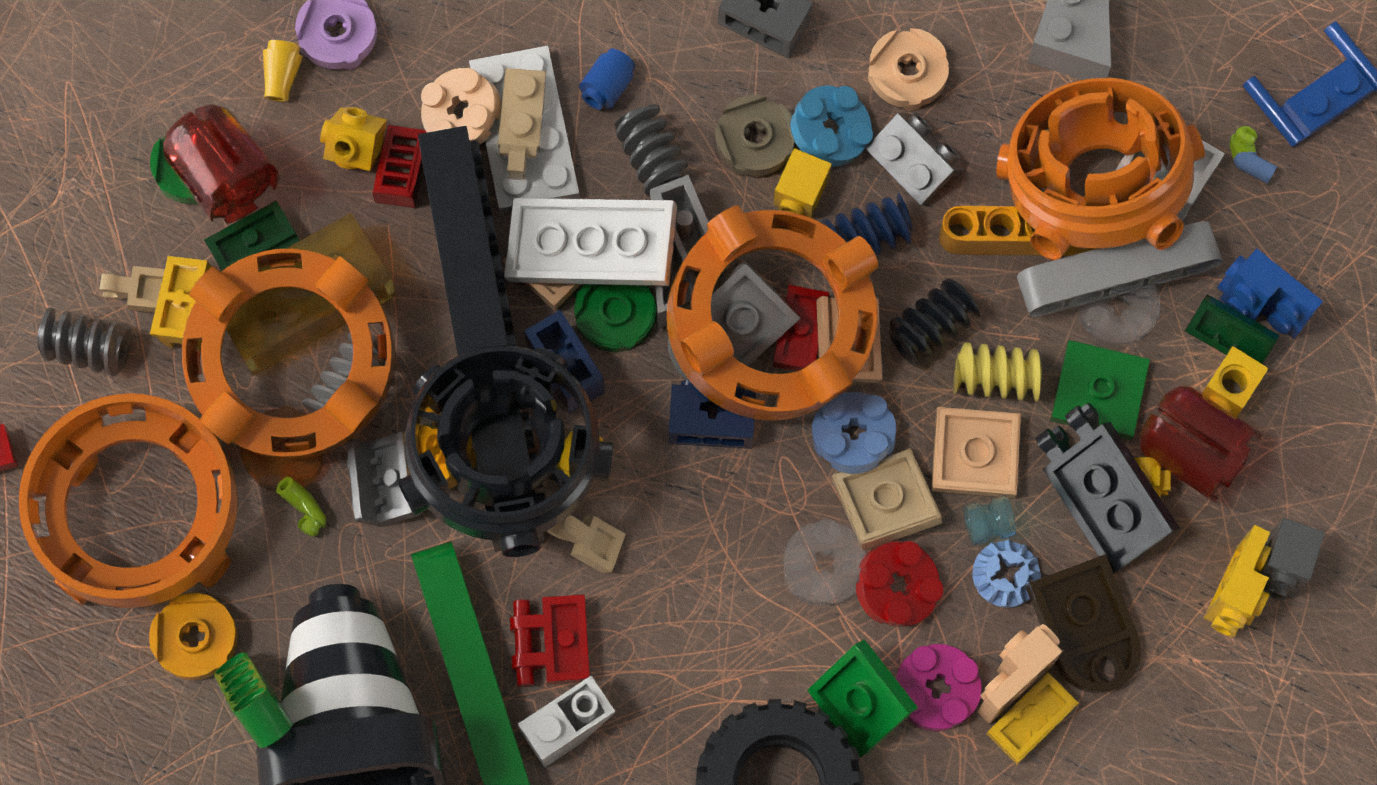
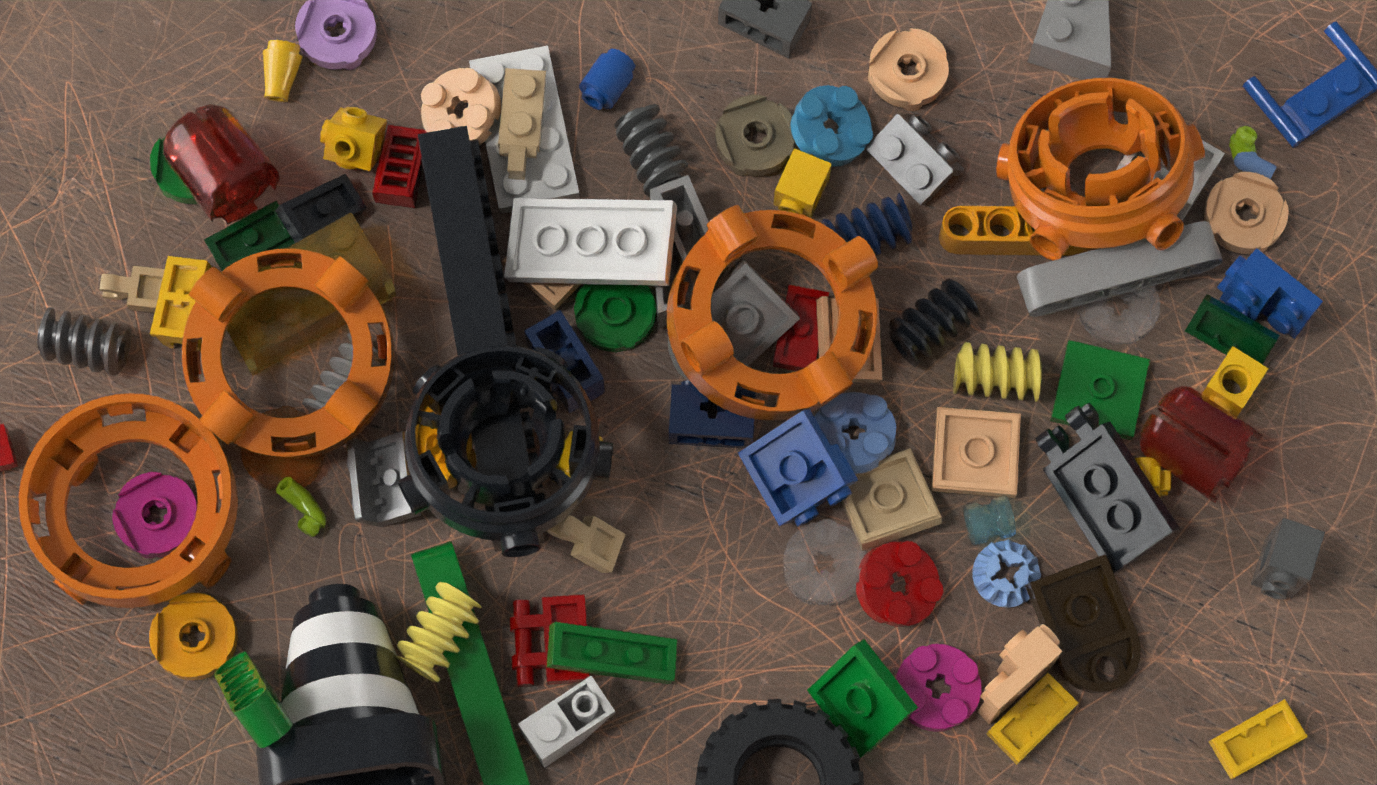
(133, 507): none -> dark pink plate
(320, 207): none -> black plate
(437, 631): none -> light yellow piece
(611, 653): none -> green plate
(798, 469): none -> blue plate
(1241, 587): yellow plate -> none
(1258, 739): none -> yellow plate
(1265, 203): none -> light nougat plate

